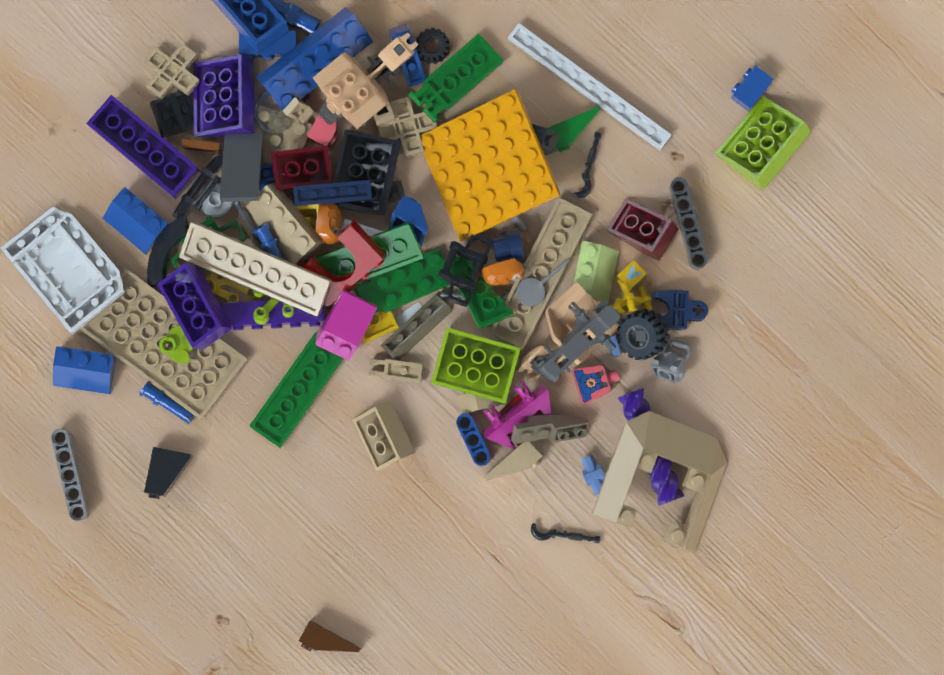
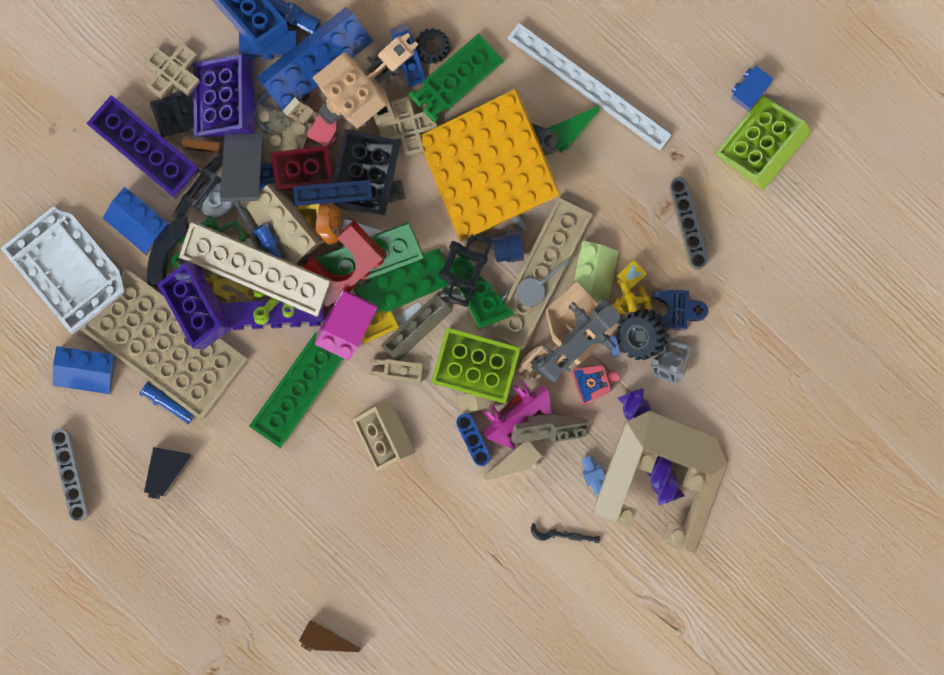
(180, 346): lime plate -> none
(410, 211): blue slope -> none
(503, 272): orange piece -> none
(586, 176): black piece -> none
(643, 229): dark red slope -> none

